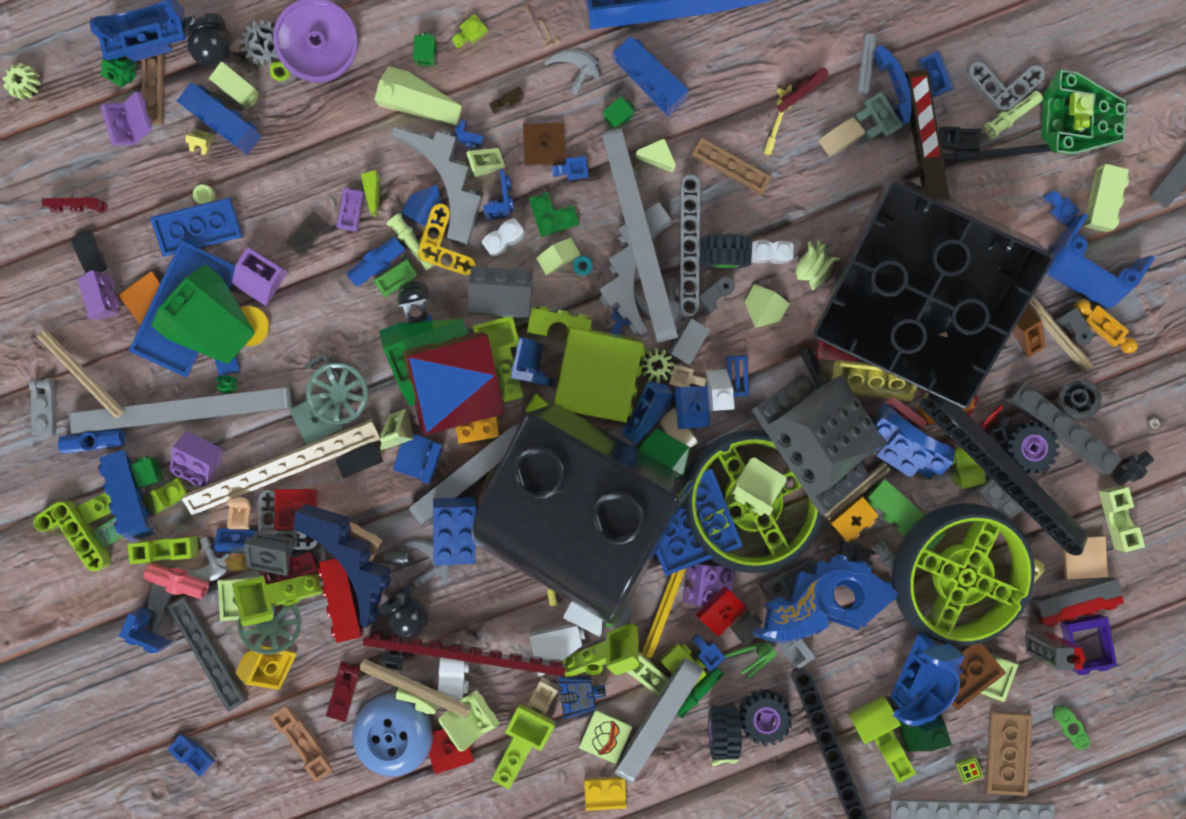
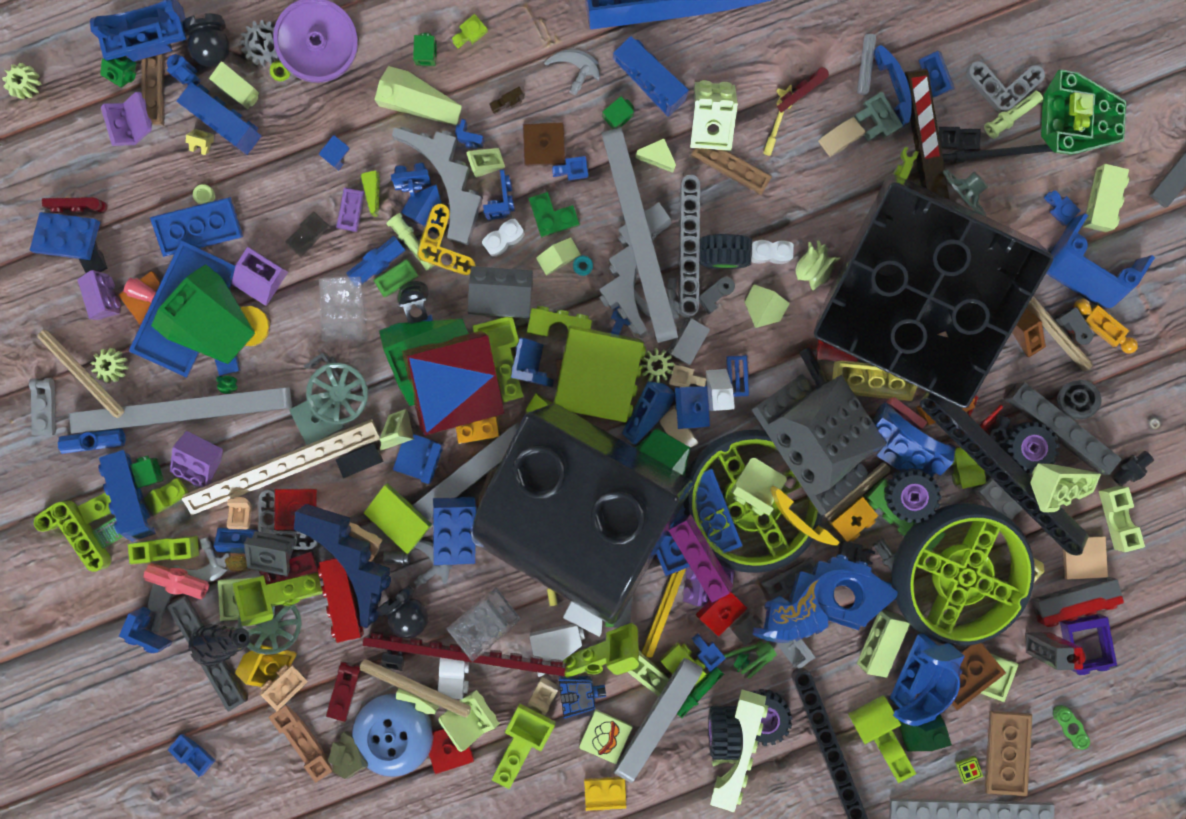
(65, 236): none -> blue plate
(103, 361): none -> yellowish green gear
(137, 289): none -> coral cone
(182, 70): none -> blue hips
(217, 643): none -> black cone
(283, 686): none -> light nougat bracket
(334, 152): none -> blue panel
(342, 310): none -> clear slope
(346, 757): none -> olive plate
(397, 518): none -> lime tile
(411, 180): none -> blue hips
(483, 624): none -> clear slope
(701, 558): none -> magenta brick
(716, 106): none -> yellowish green bracket
(727, 788): none -> arch
(742, 662): none -> green plate
(784, 502): none -> yellow slope
(883, 643): none -> yellowish green brick
(904, 169): none -> lime plate
(912, 495): none -> black wheel
(973, 187): none -> sand green wheel
(1060, 484): none -> yellowish green wedge

